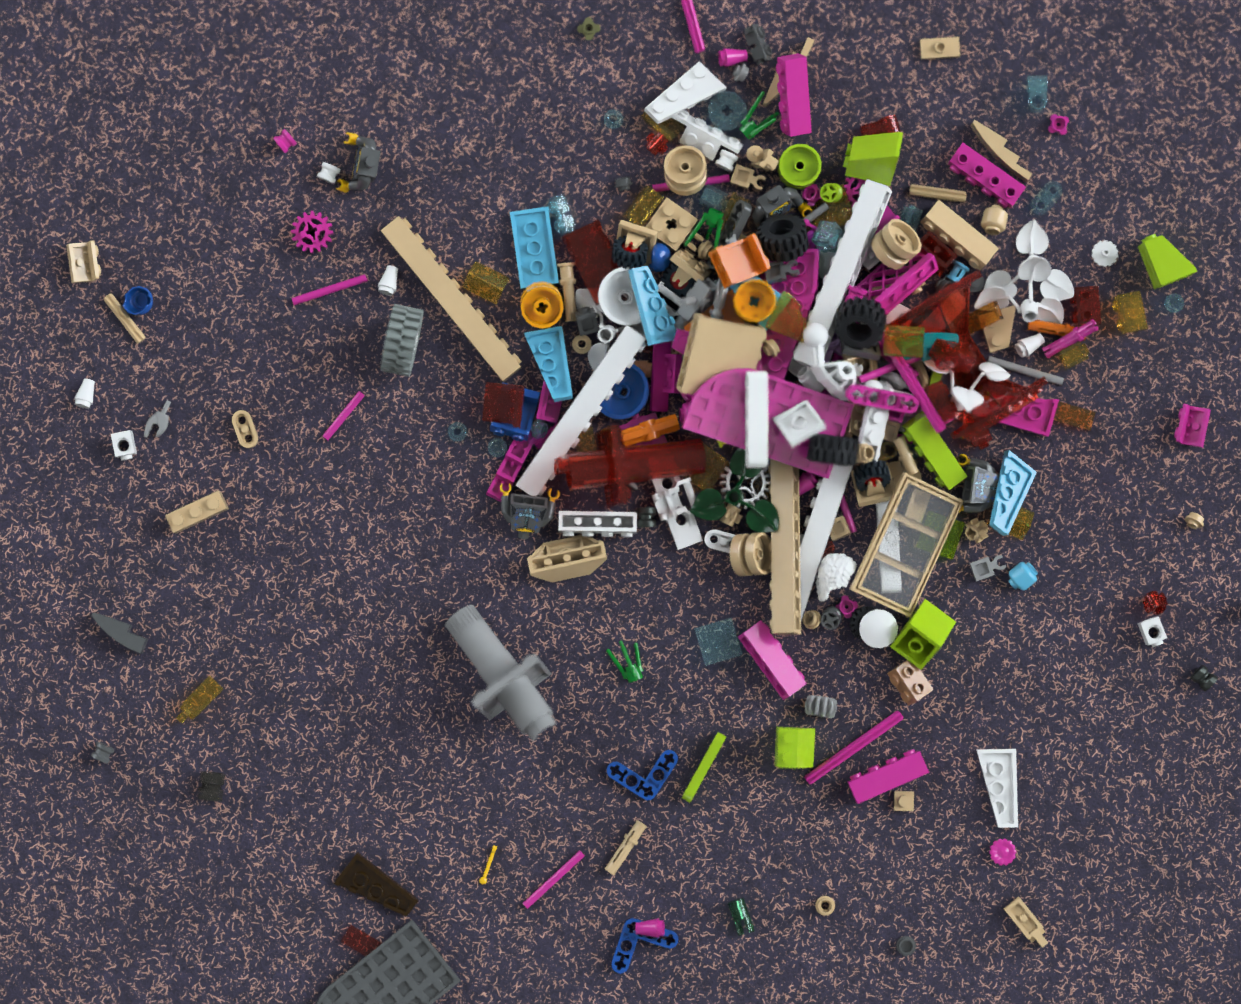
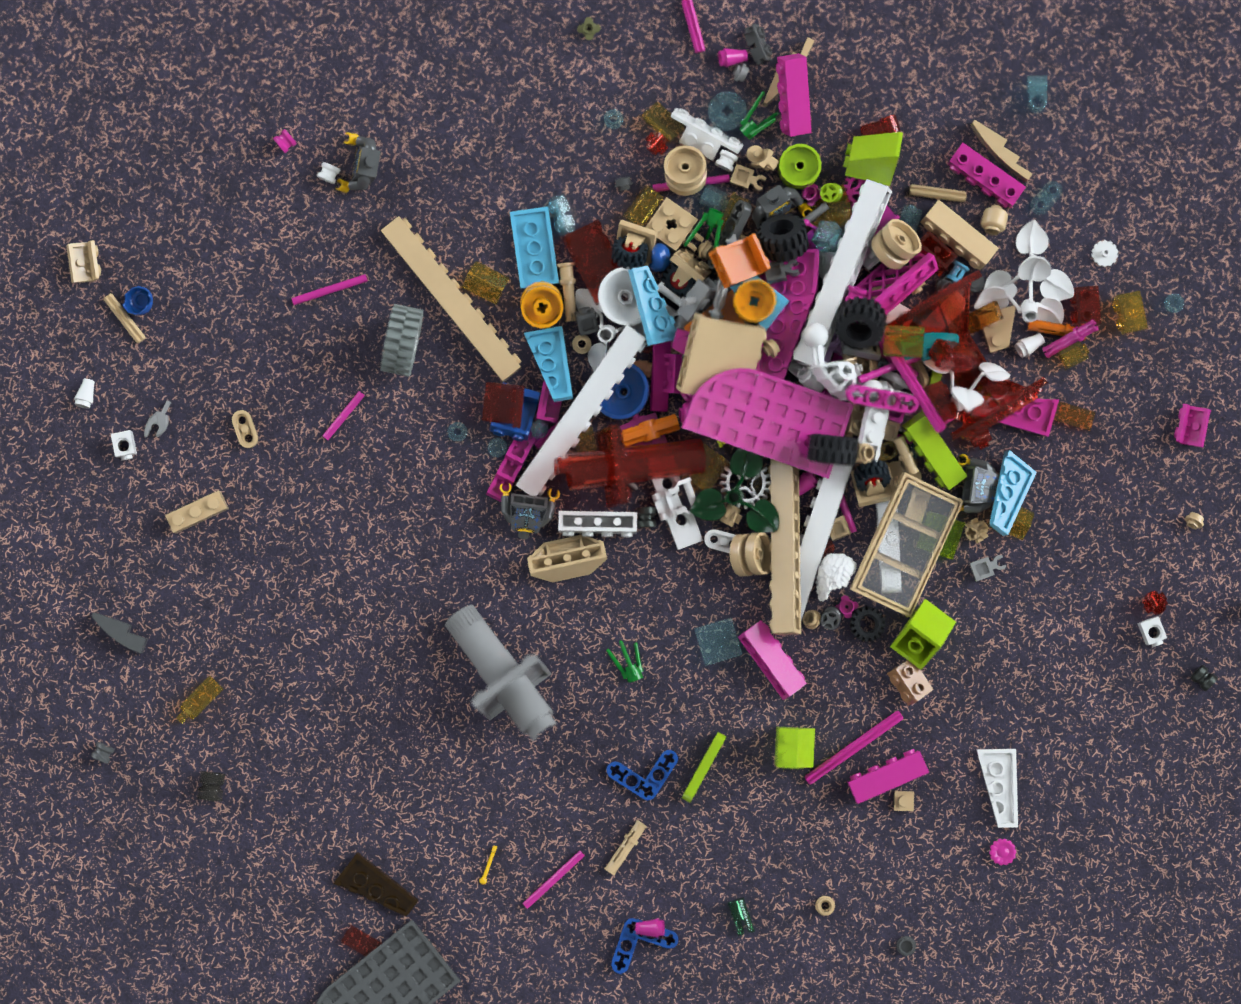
(321, 228): dark pink gear -> none
(388, 281): white cone -> none
(688, 90): white wing -> none
(756, 419): white beam -> none
(787, 318): clear yellow brick -> none
(799, 423): white tile -> none
(820, 706): light grey gear -> none
(878, 628): white dish -> none
(939, 48): tan plate -> none
(1022, 576): medium azure head -> none
(1026, 370): light grey piece -> none
(1026, 921): tan hinge -> none
(1063, 124): dark pink plate -> none
(1164, 261): lime slope -> none

